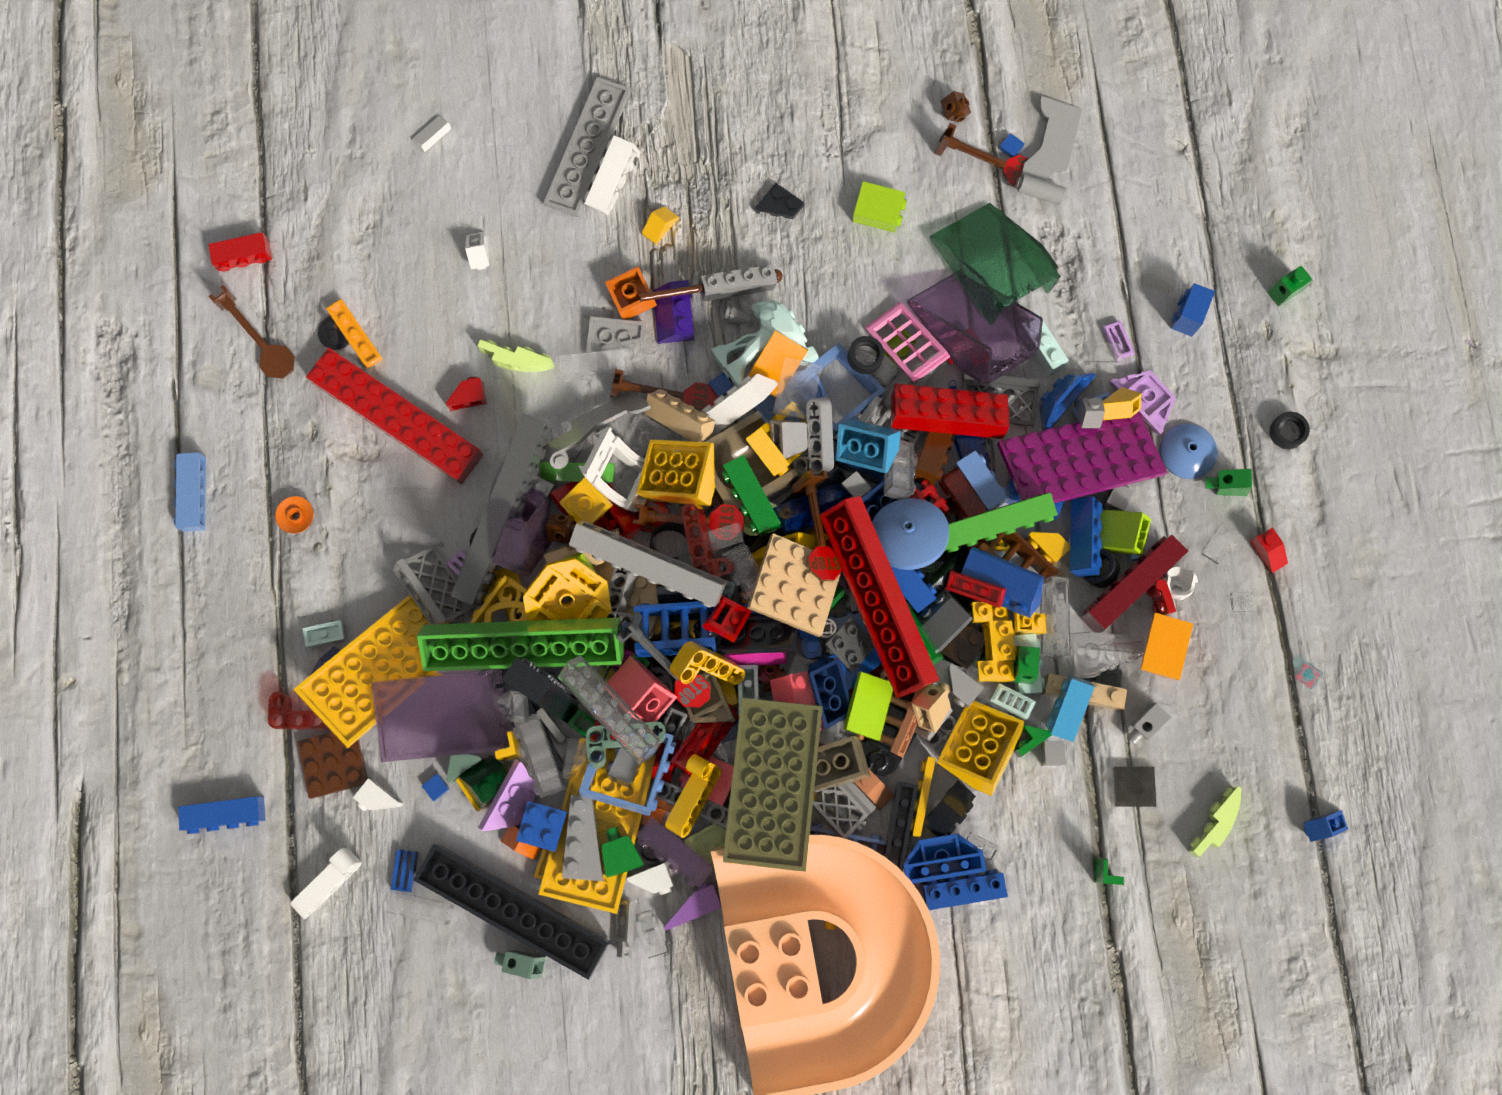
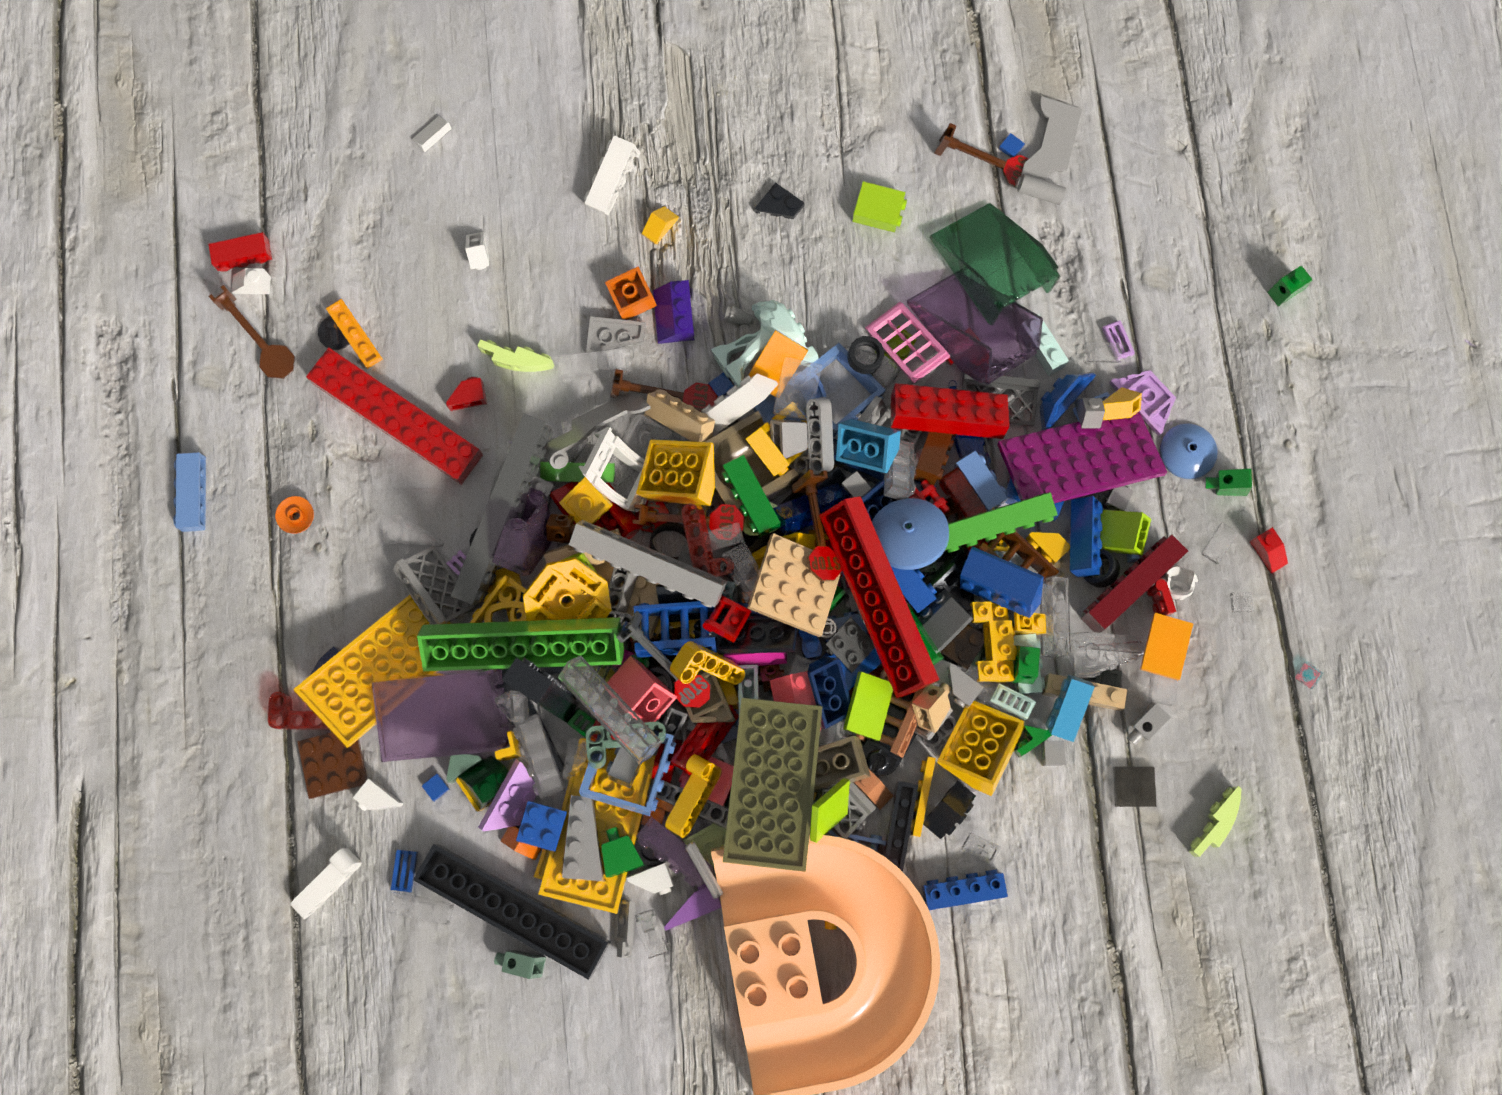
(221, 813): blue brick -> none
(251, 281): none -> white slope
(324, 634): light aqua plate -> none
(552, 726): light grey tile -> none
(587, 146): light grey plate -> none
(704, 870): none -> light grey axle
(726, 284): light grey piece -> none
(829, 810): none -> lime tile
(943, 858): blue wedge -> none
(955, 106): reddish brown brick -> none
(976, 588): red tile -> none
(1101, 873): green panel -> none
(1192, 309): blue brick -> none
(1300, 421): black tyre -> none
(1325, 826): blue slope -> none

